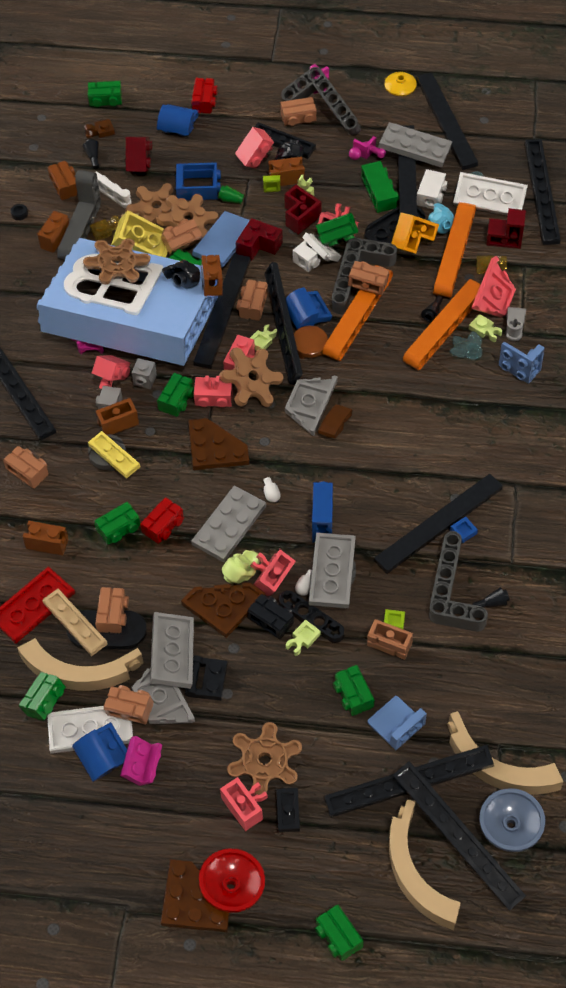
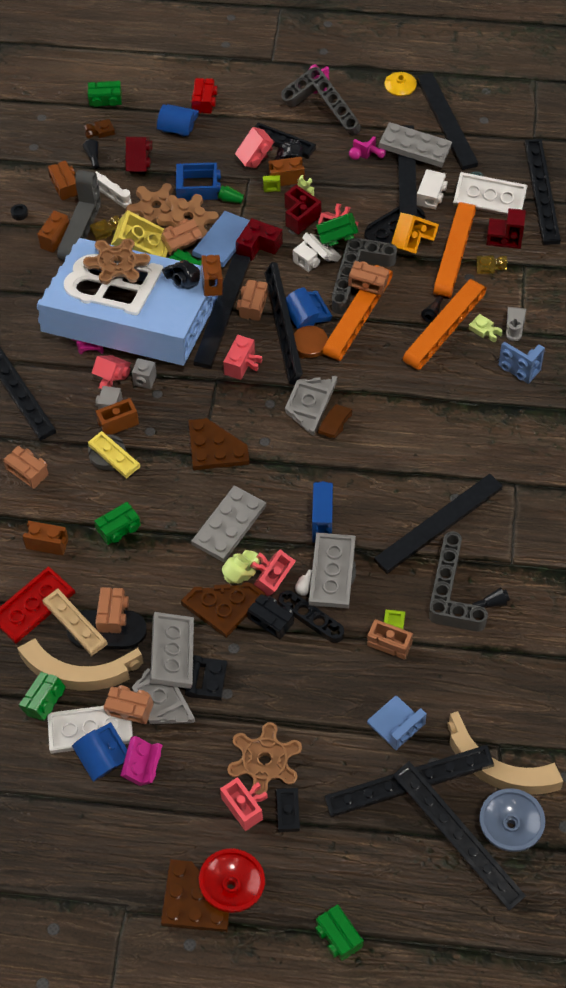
(162, 520): red brick -> none
(175, 395): green brick -> none
(212, 392): coral brick -> none
(245, 386): medium nougat plate -> none
(263, 339): yellowish green plate -> none
(271, 490): white cylinder -> none
(298, 111): nougat brick -> none
(303, 635): yellowish green plate -> none
(354, 690): green brick -> none
(379, 186): green brick -> none
(417, 891): tan arch -> none
(443, 217): medium azure head -> none
(464, 528): blue plate -> none
(465, 347): clear light blue plate -> none
(495, 291): coral wing -> none

